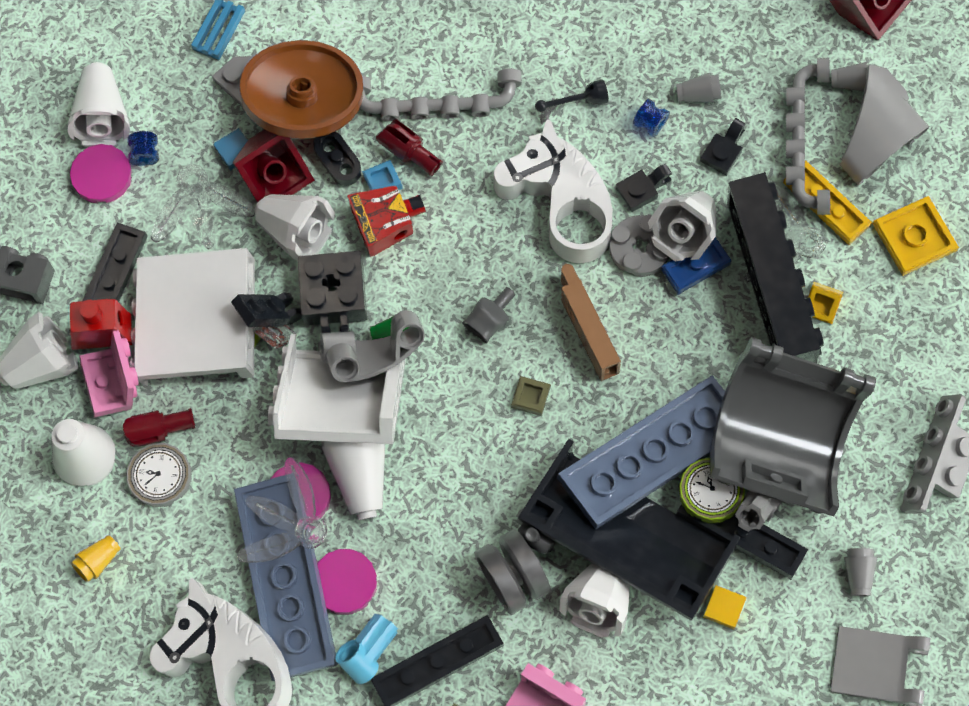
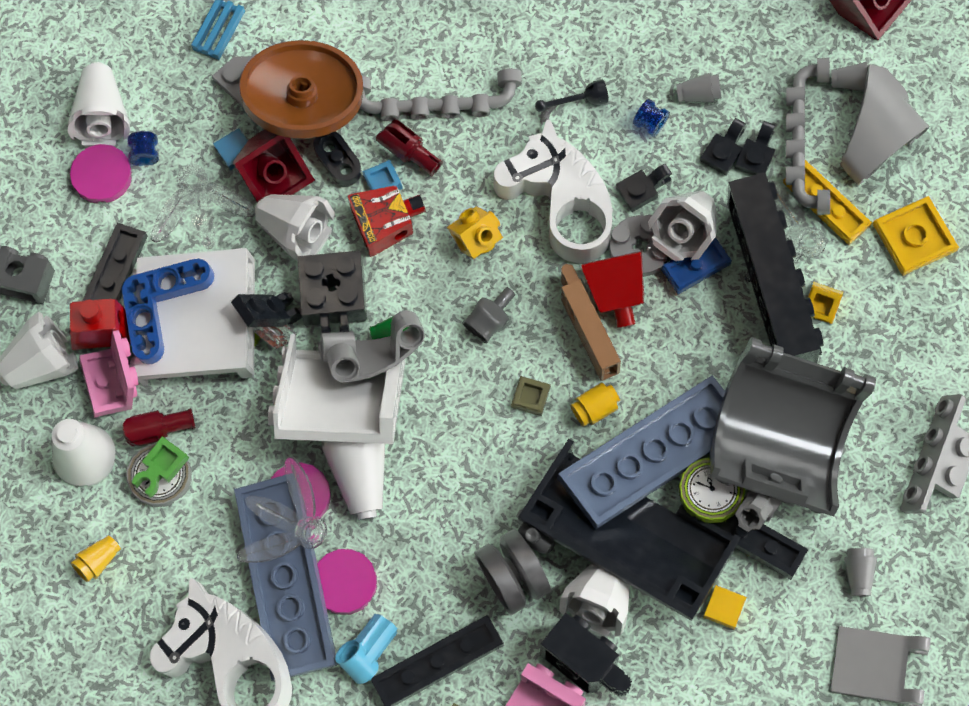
(152, 294): none -> blue beam
(162, 462): none -> bright green plate
(475, 231): none -> yellow brick
(584, 657): none -> black hinge
(595, 404): none -> yellow brick
(617, 285): none -> red torso
(757, 155): none -> black plate

